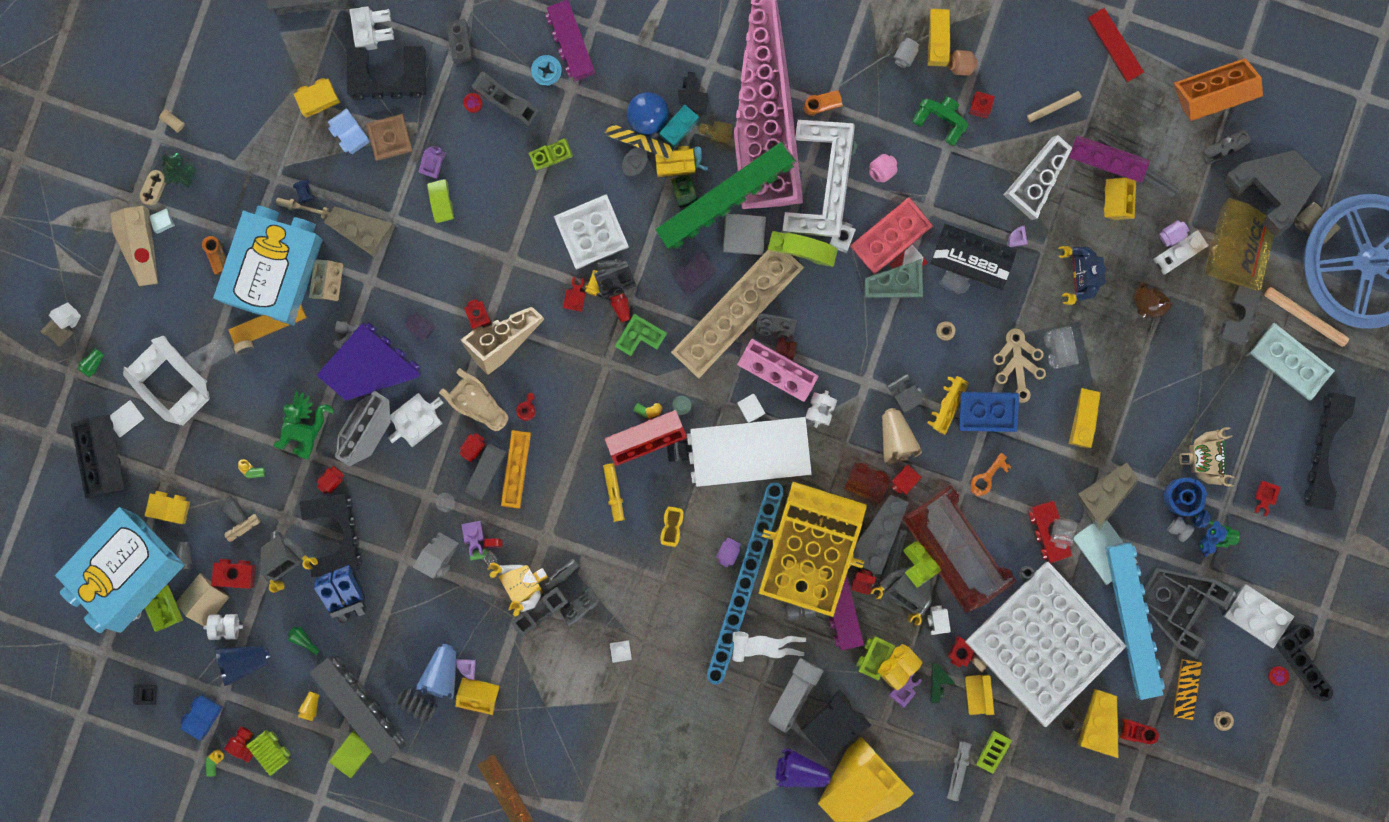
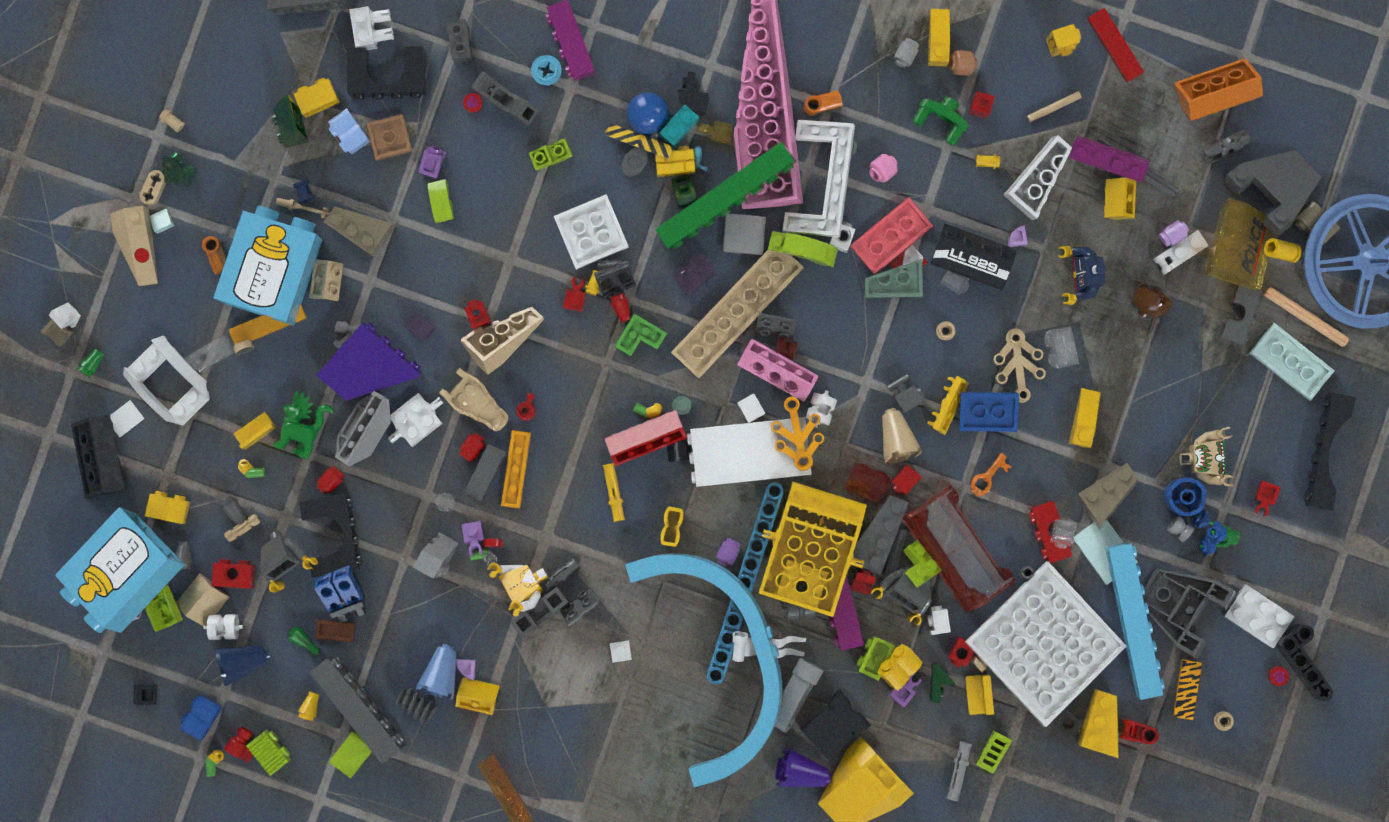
(255, 430): none -> yellow panel
(289, 122): none -> dark green slope
(335, 630): none -> copper tile
(761, 635): none -> medium azure arch
(798, 437): none -> light orange plant
(988, 161): none -> yellow pin
(1063, 40): none -> yellow brick
(1282, 250): none -> yellow piece

